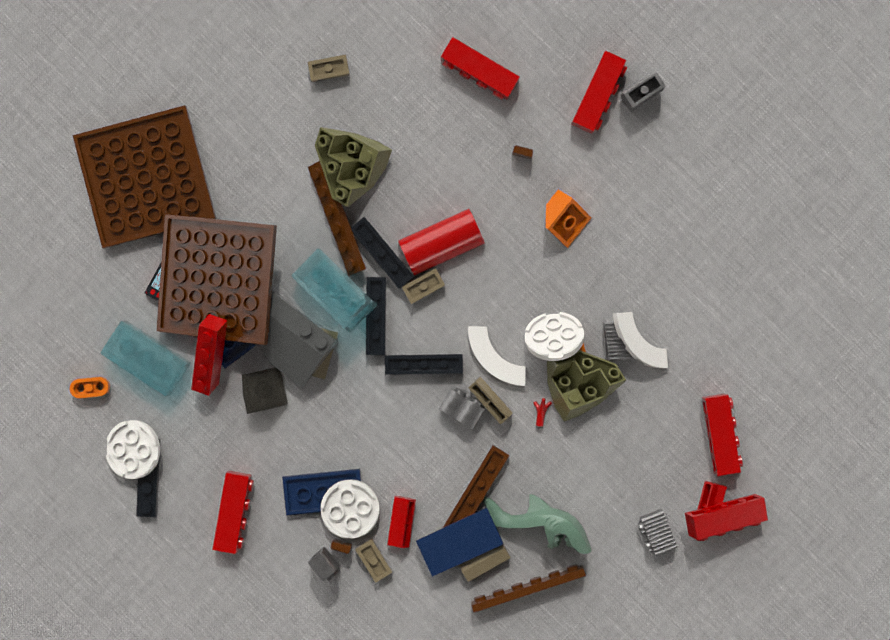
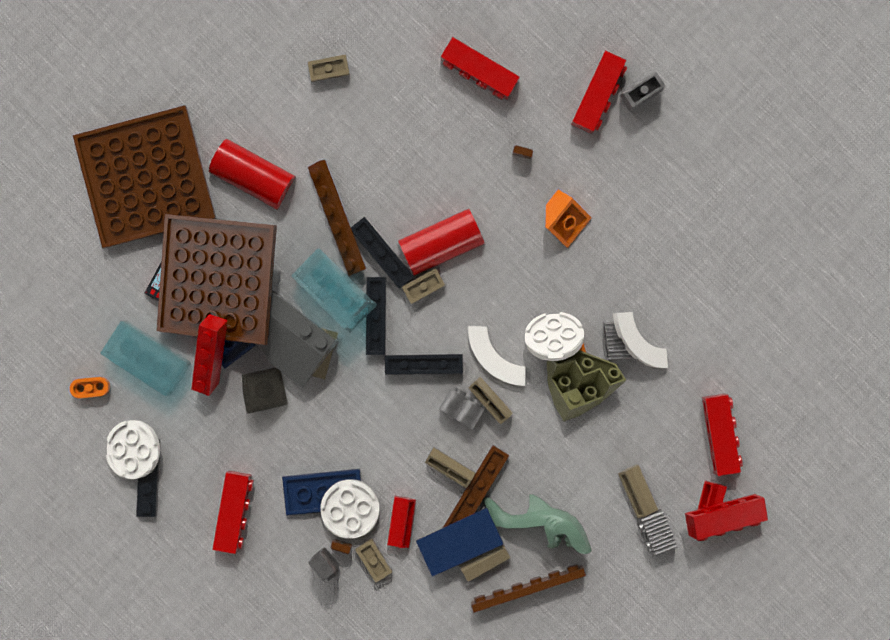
(251, 173): none -> red brick
(350, 163): olive brick -> none
(450, 467): none -> dark tan piece
(541, 411): red bar -> none
(638, 491): none -> dark tan piece

